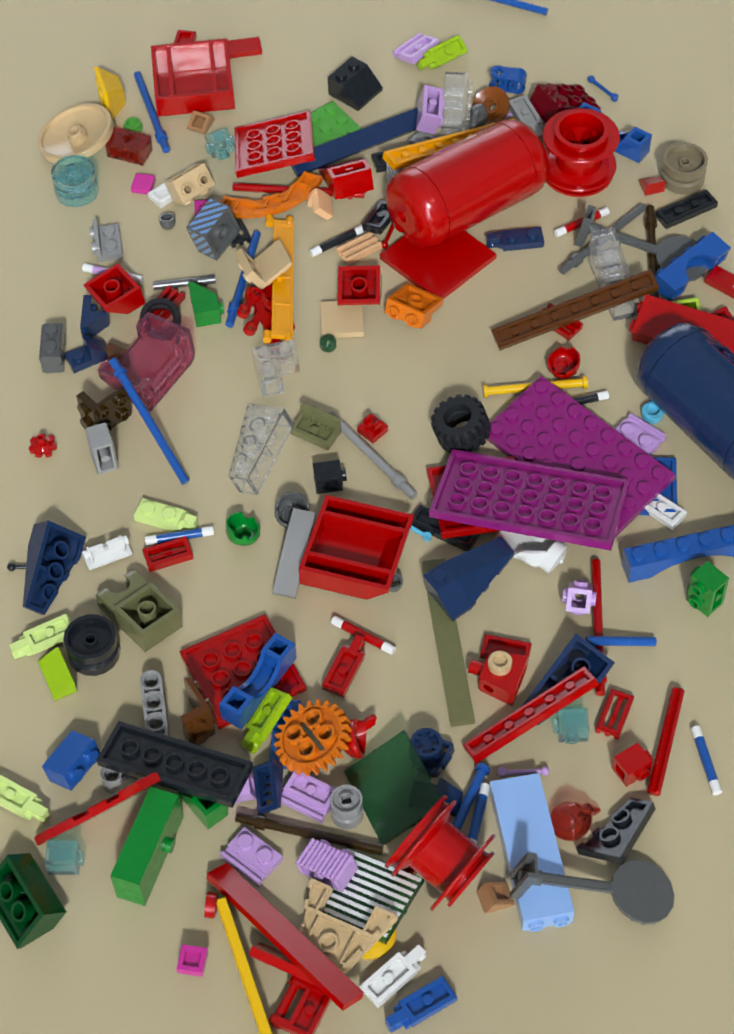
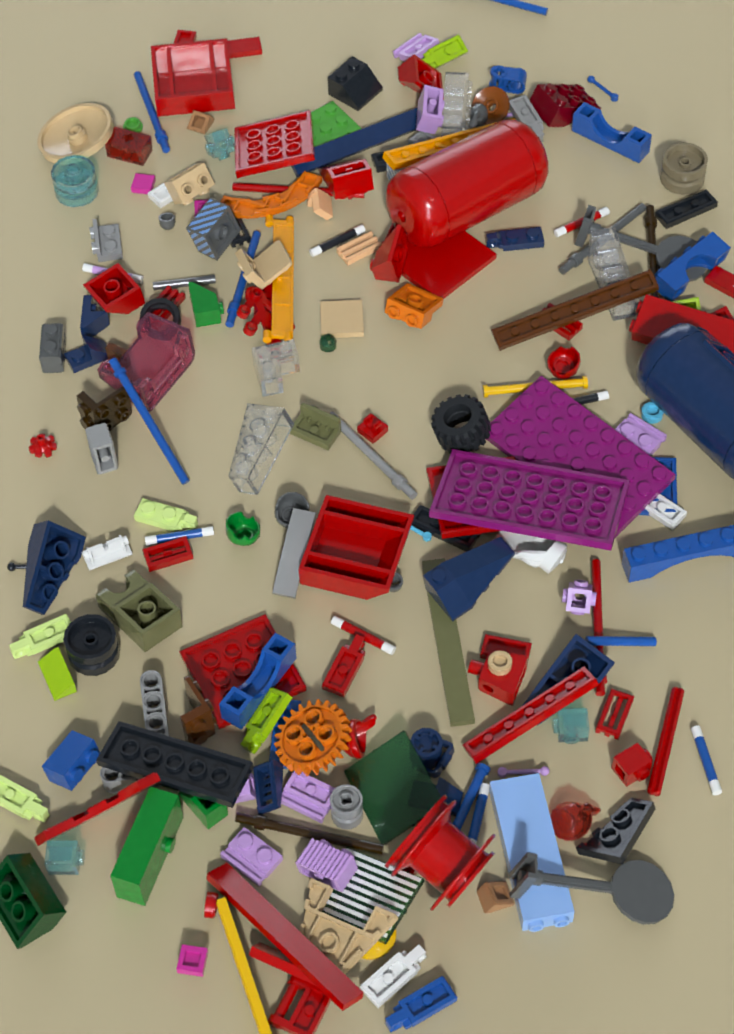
(109, 91): yellow slope -> none
(328, 476): black brick -> none
(359, 285): red slope -> none
(377, 219): black hinge -> none
(391, 256): none -> red slope
(417, 73): none -> red slope
(580, 151): red wheel -> none
(652, 185): red slope -> none
(707, 588): green brick -> none

